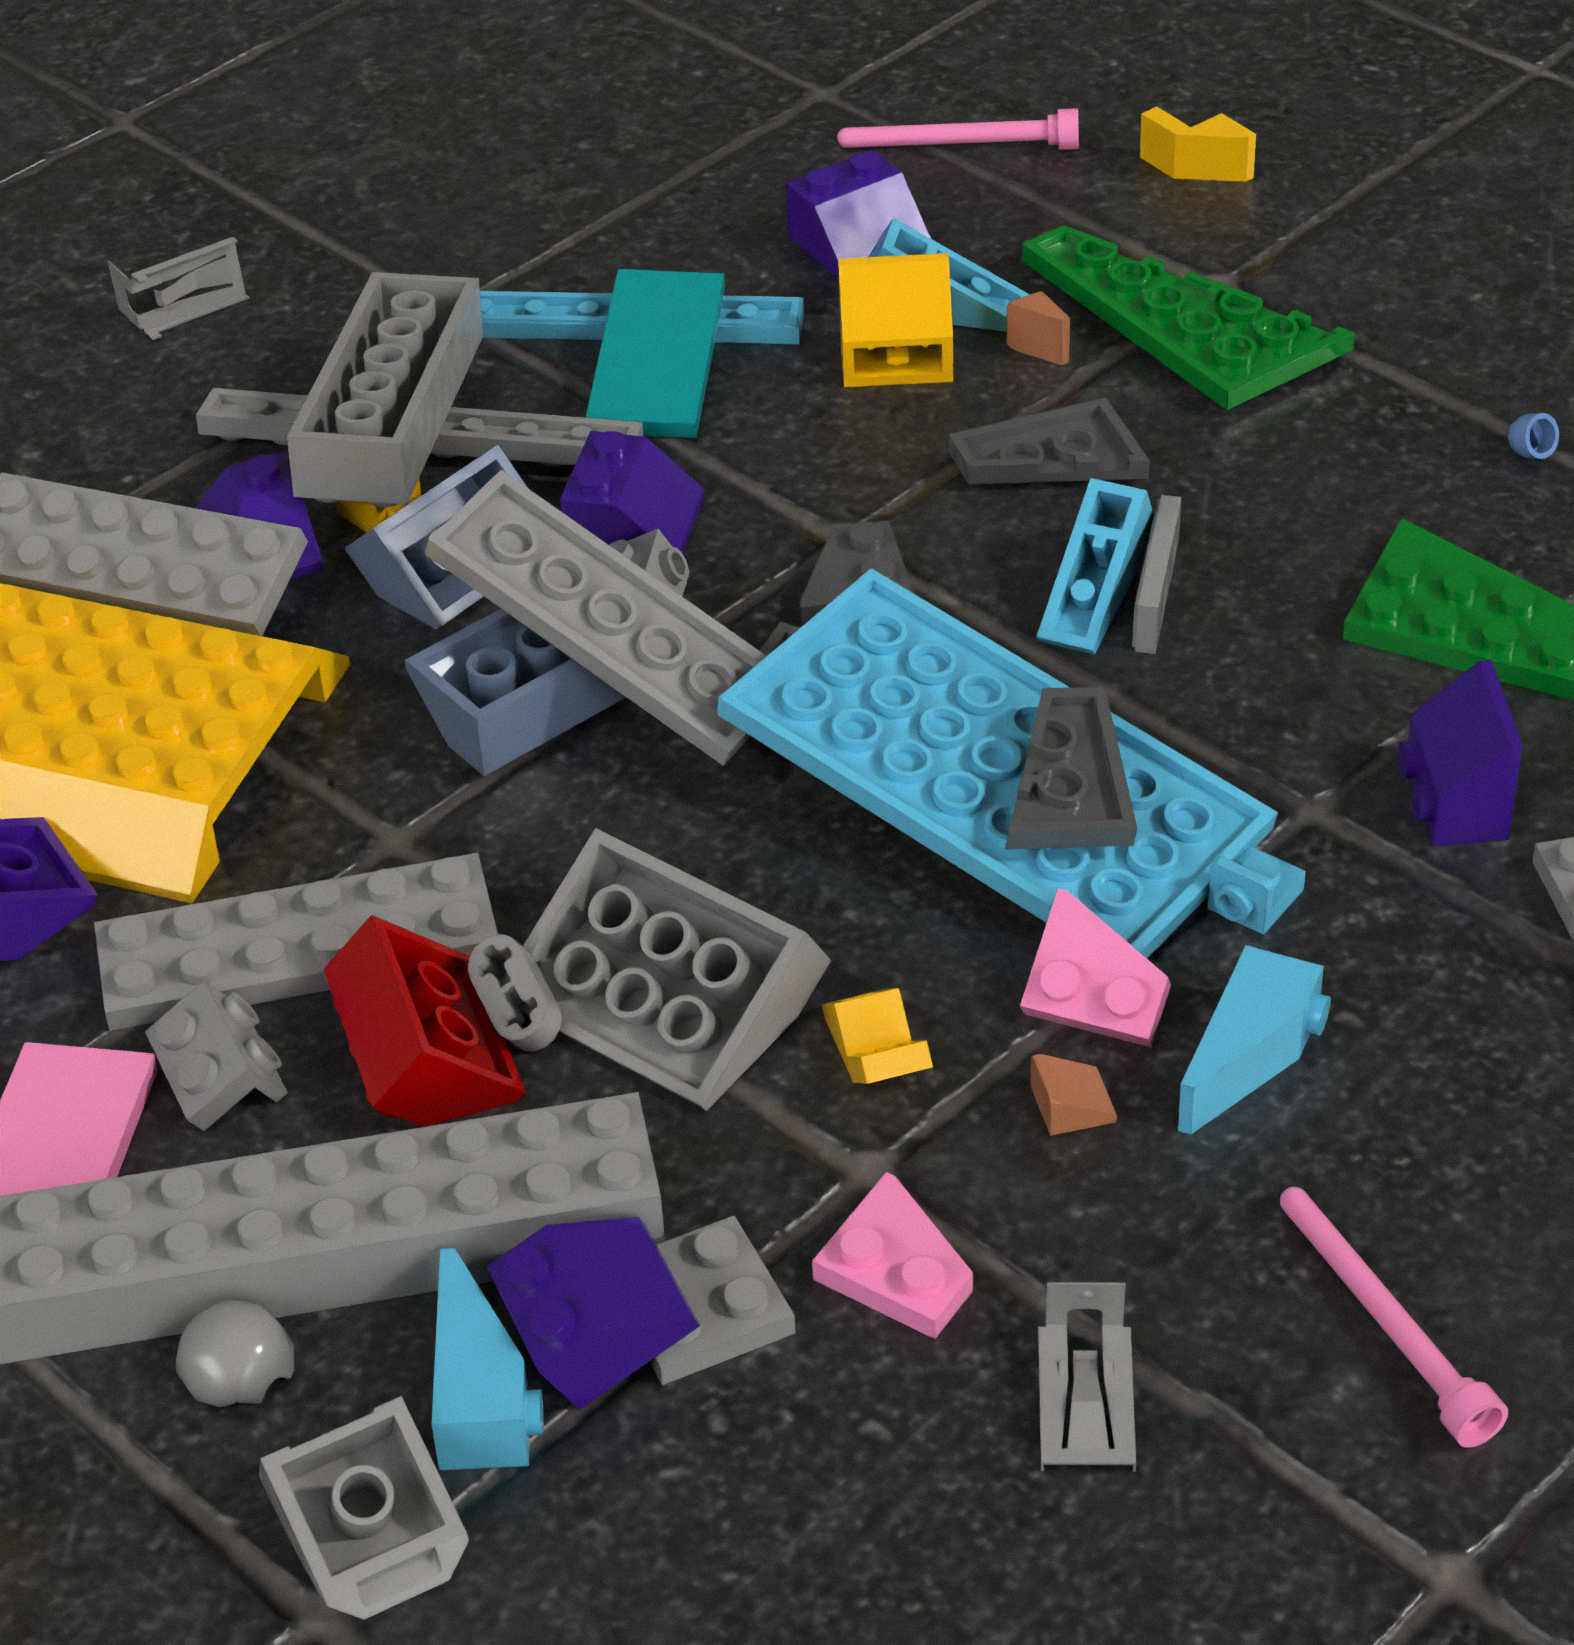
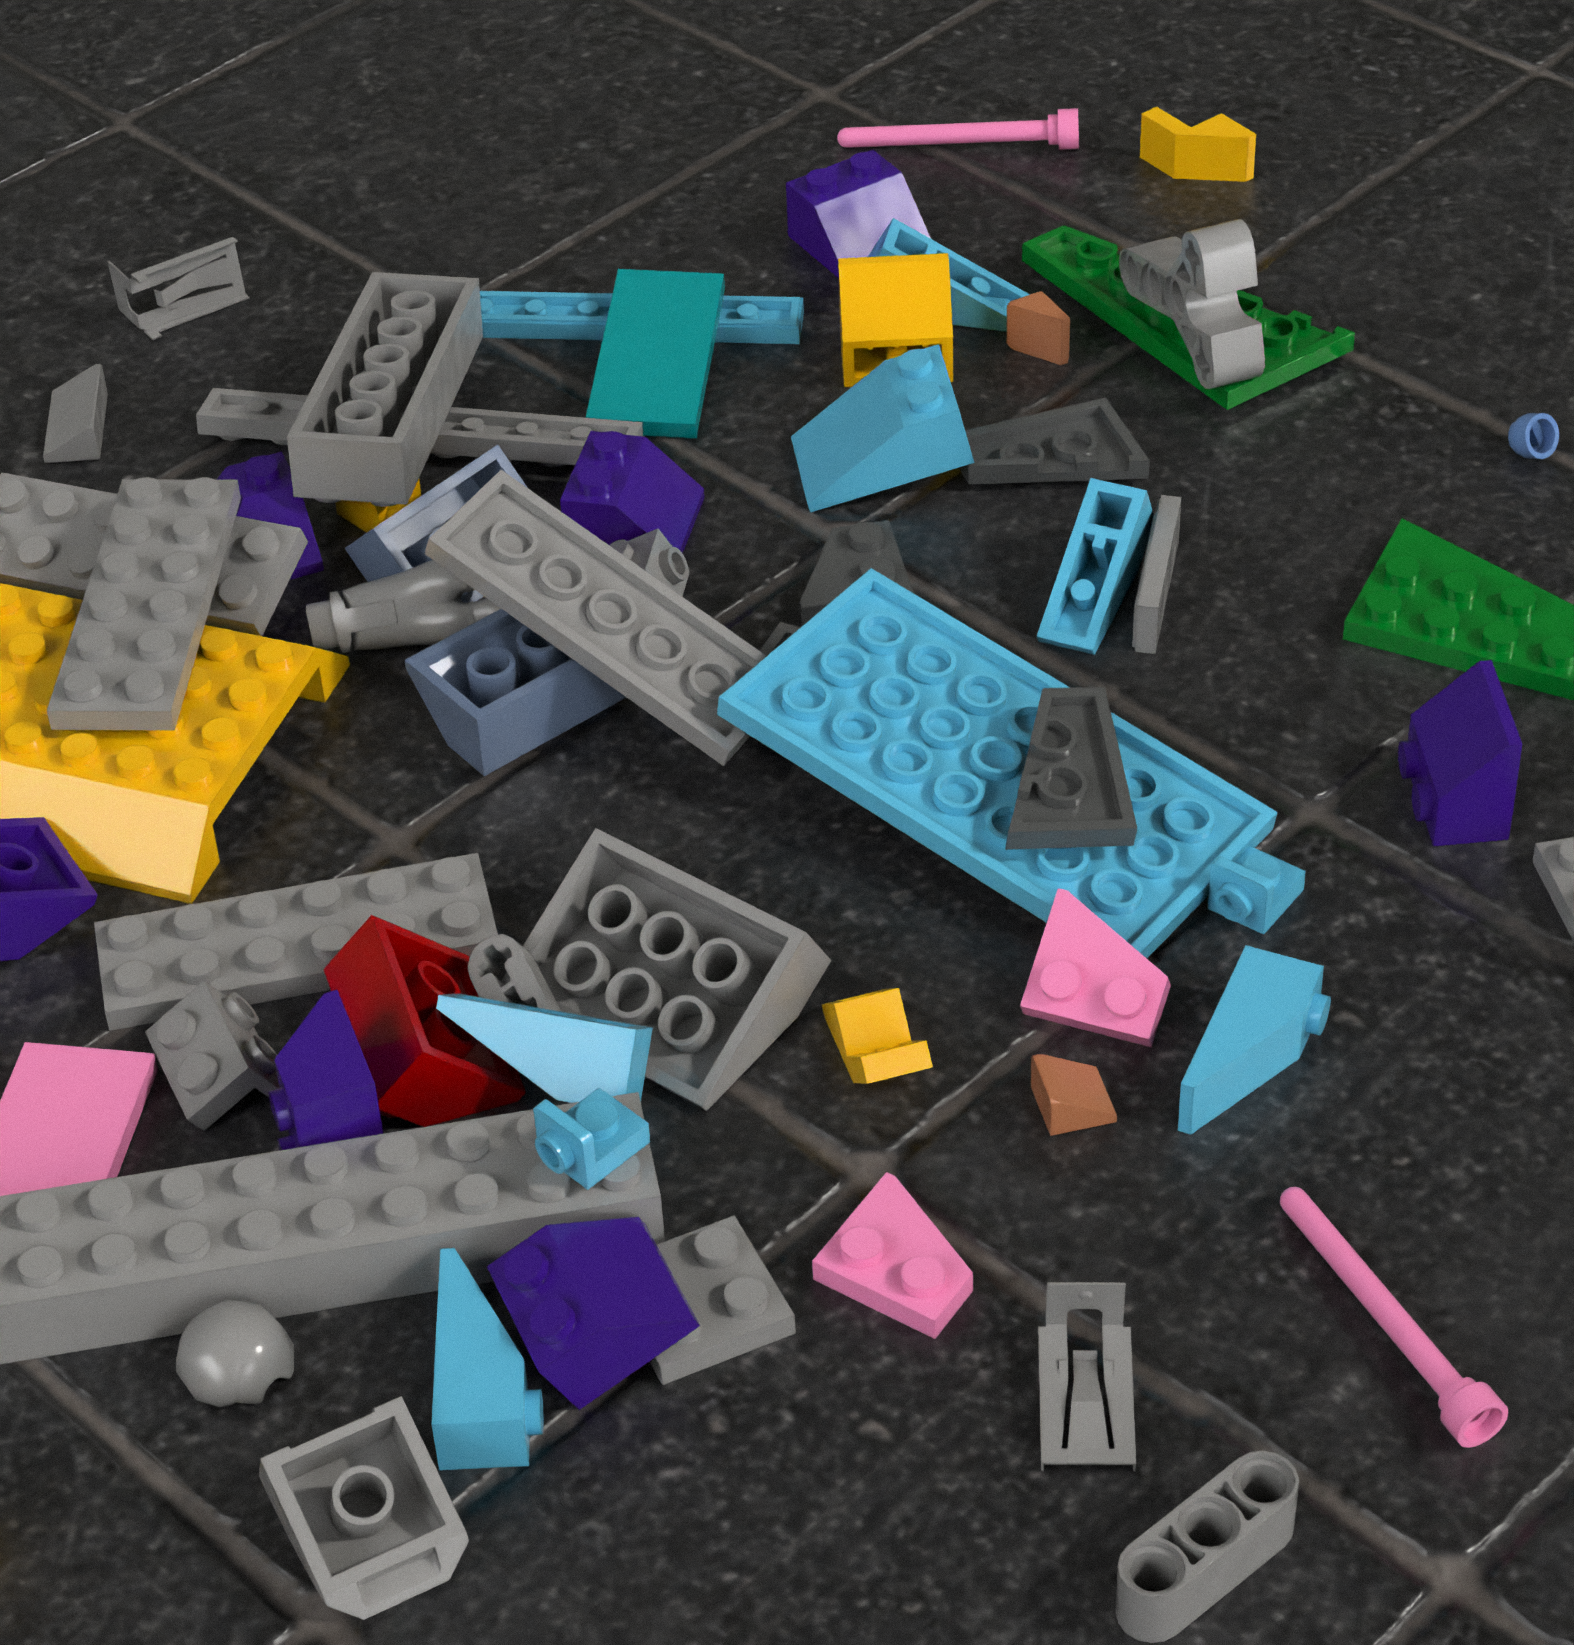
(77, 418): none -> light grey slope
(145, 606): none -> light grey plate
(324, 1081): none -> dark purple slope
(396, 611): none -> light grey piece
(556, 1049): none -> medium azure slope
(588, 1137): none -> medium azure bracket
(883, 432): none -> medium azure slope
(1197, 287): none -> light grey beam
(1240, 1512): none -> light grey beam

